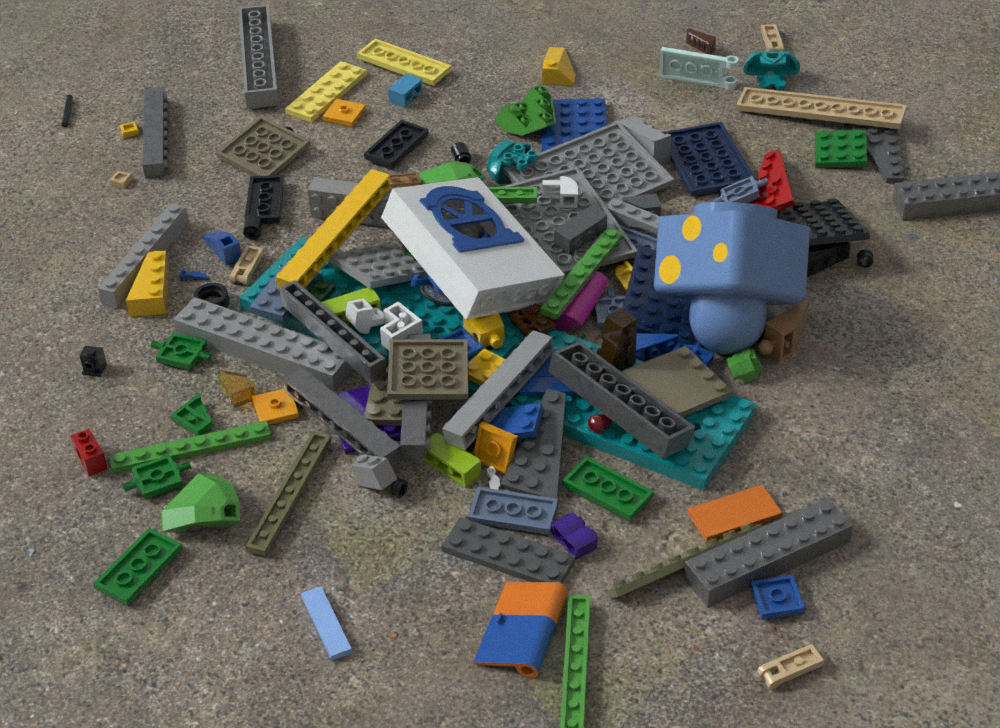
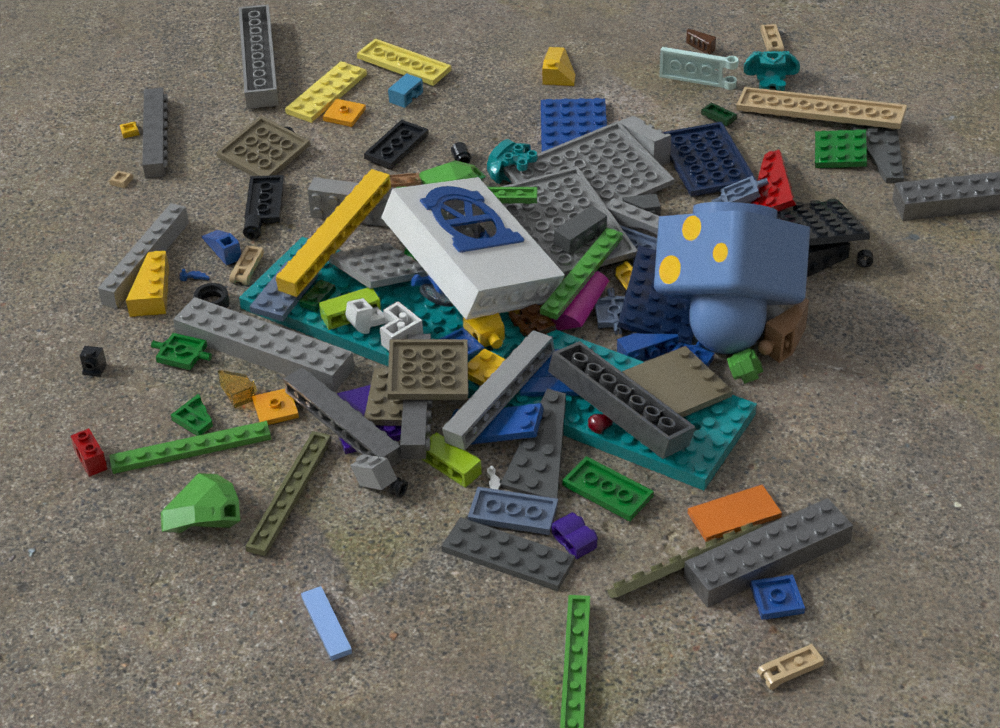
(67, 109): black bar -> none
(138, 566): green plate -> none
(157, 476): green plate -> none
(333, 332): flat silver brick -> none
(495, 446): light orange plate -> none
(522, 626): door -> none
(529, 115): bright green brick -> none
(564, 189): white brick -> none
(619, 339): dark brown wedge -> none
(719, 114): none -> dark green plate

